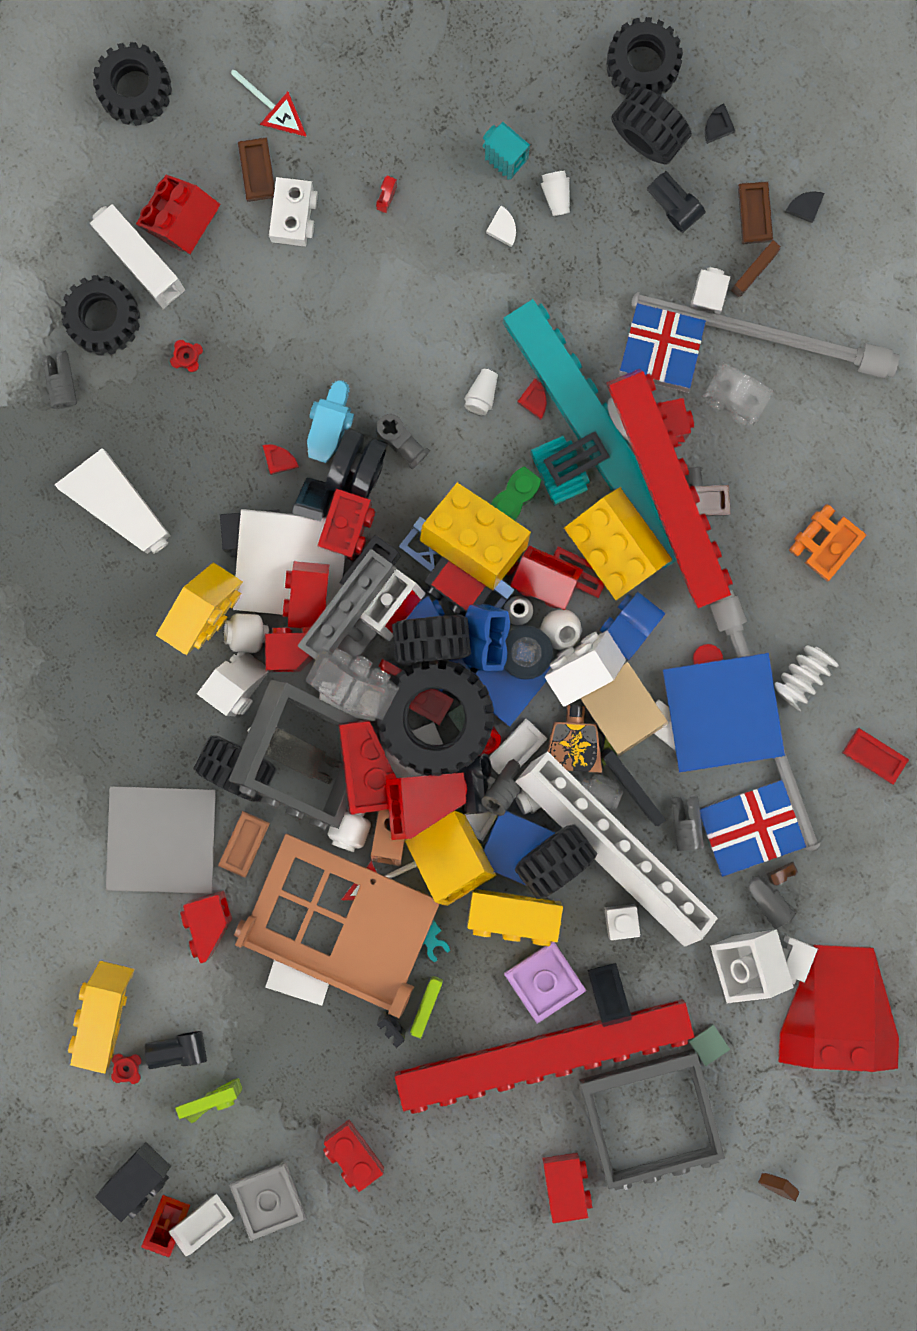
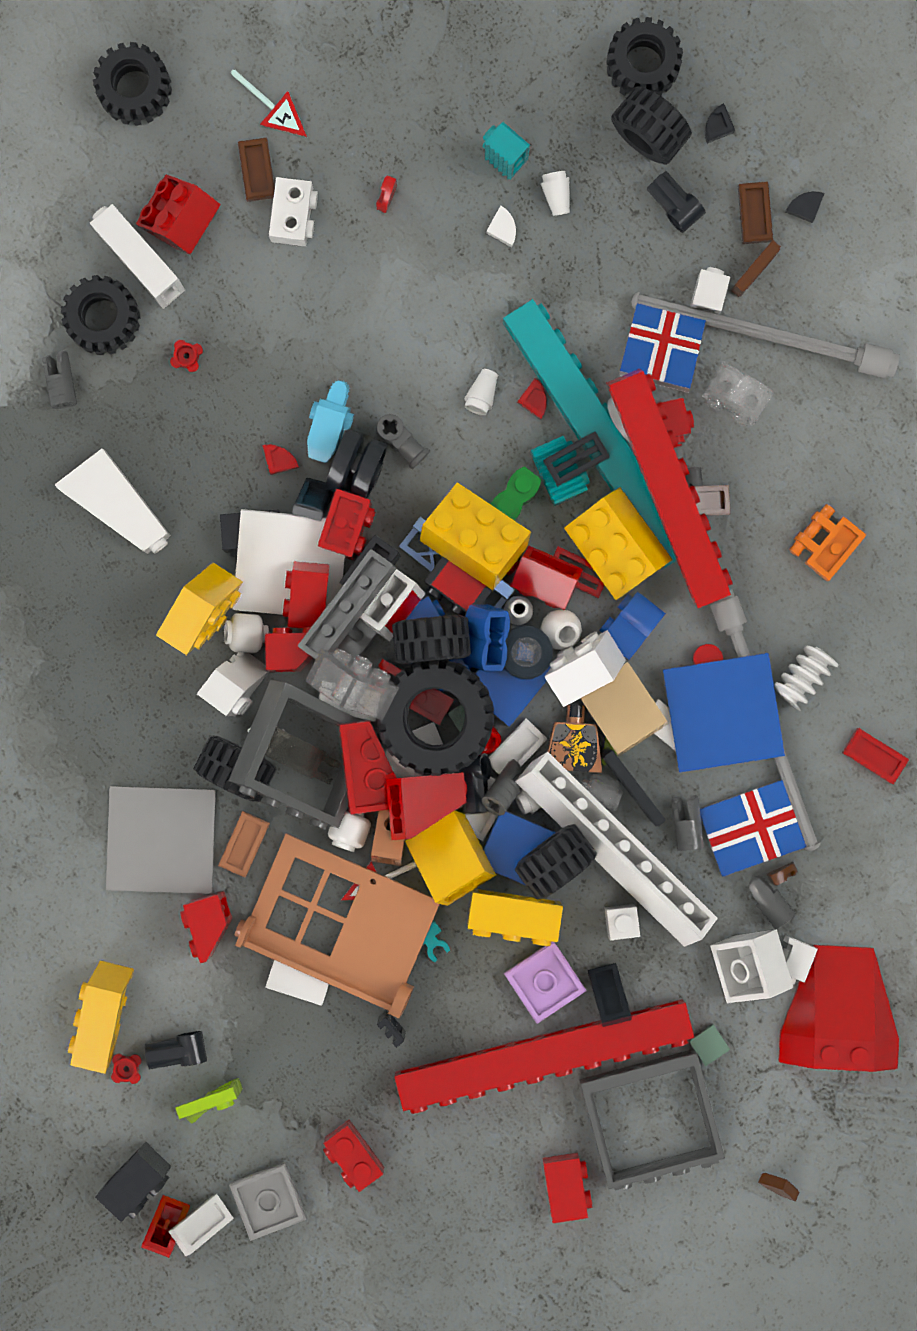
(426, 1006): lime tile -> none

